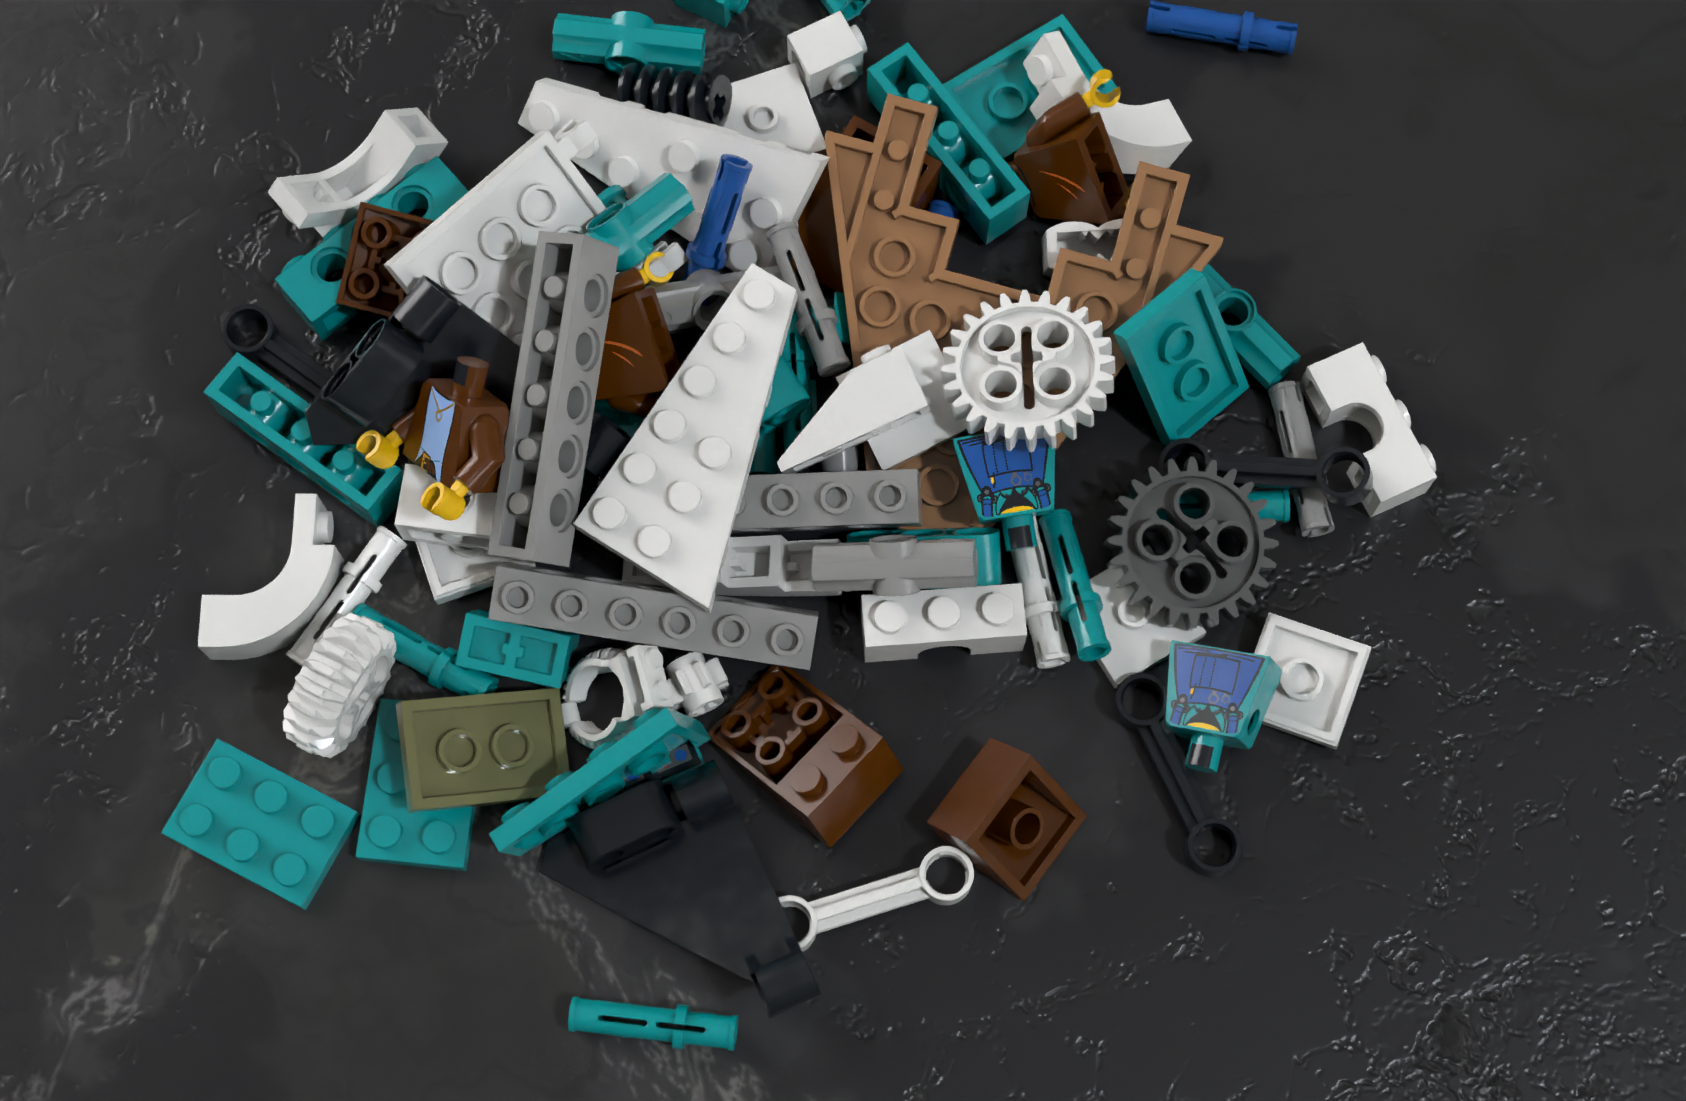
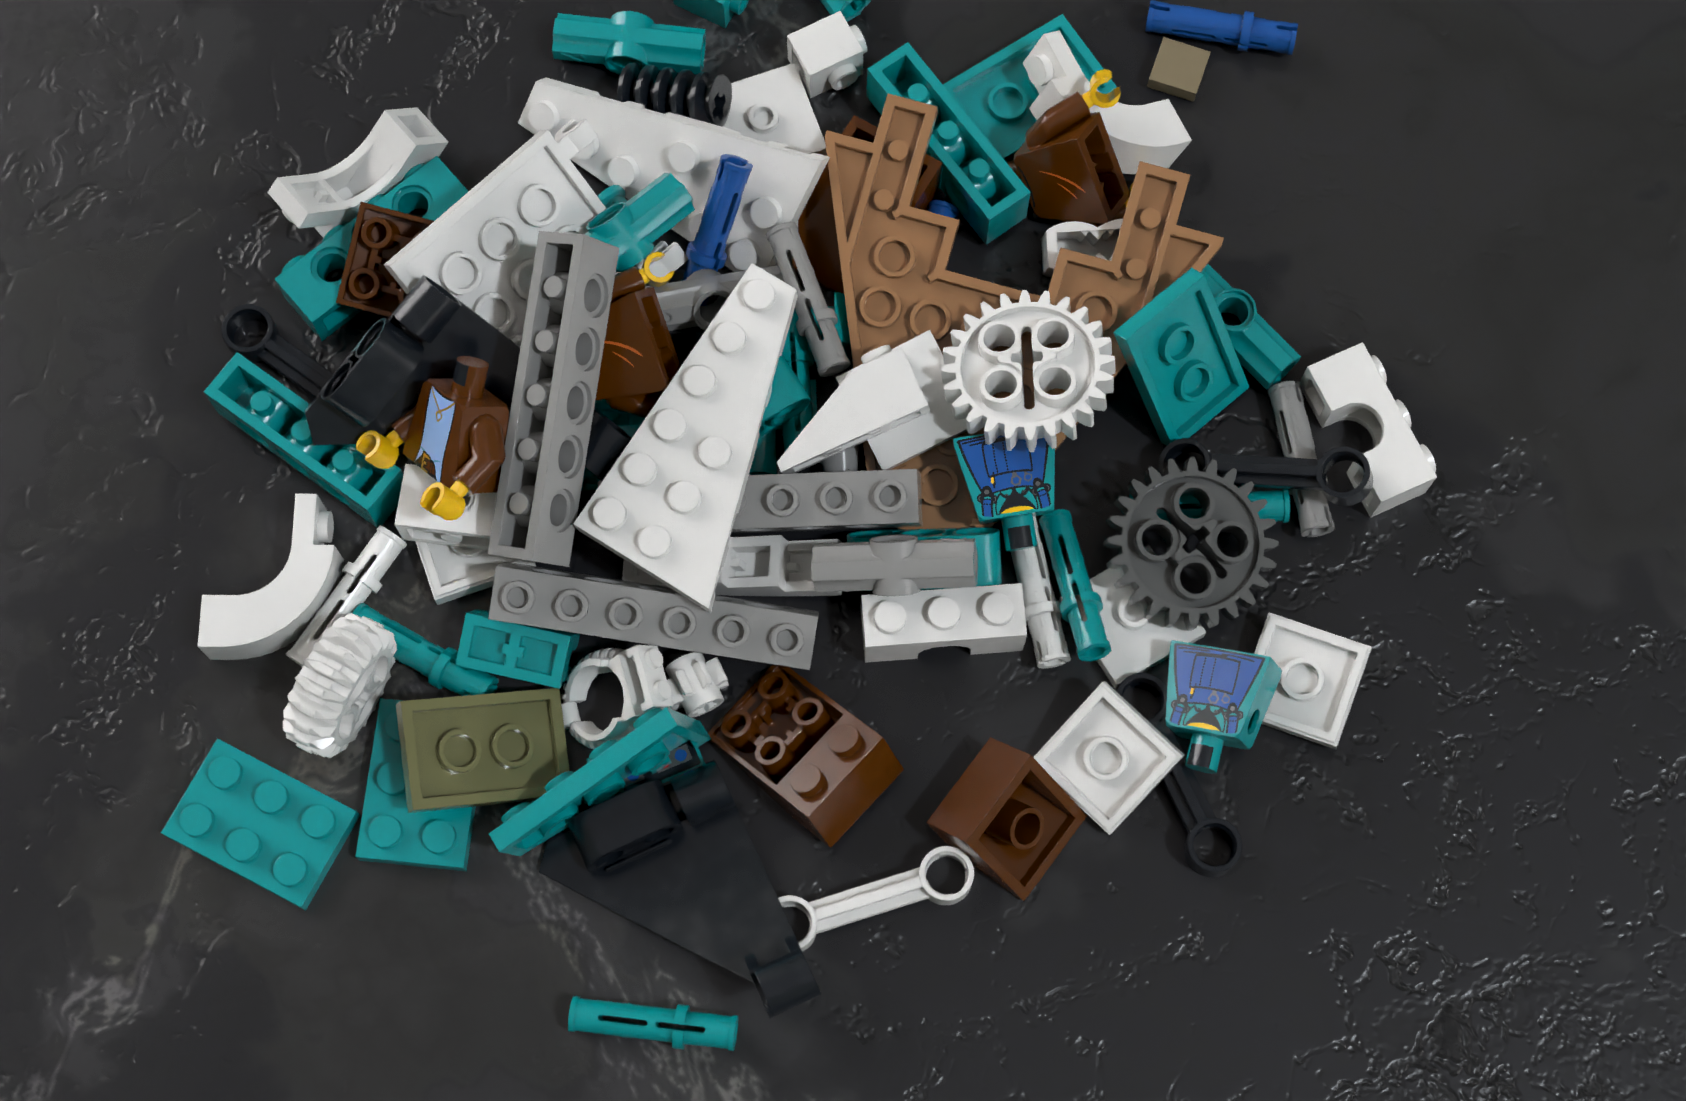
(1108, 757): none -> white plate
(1178, 69): none -> dark tan tile

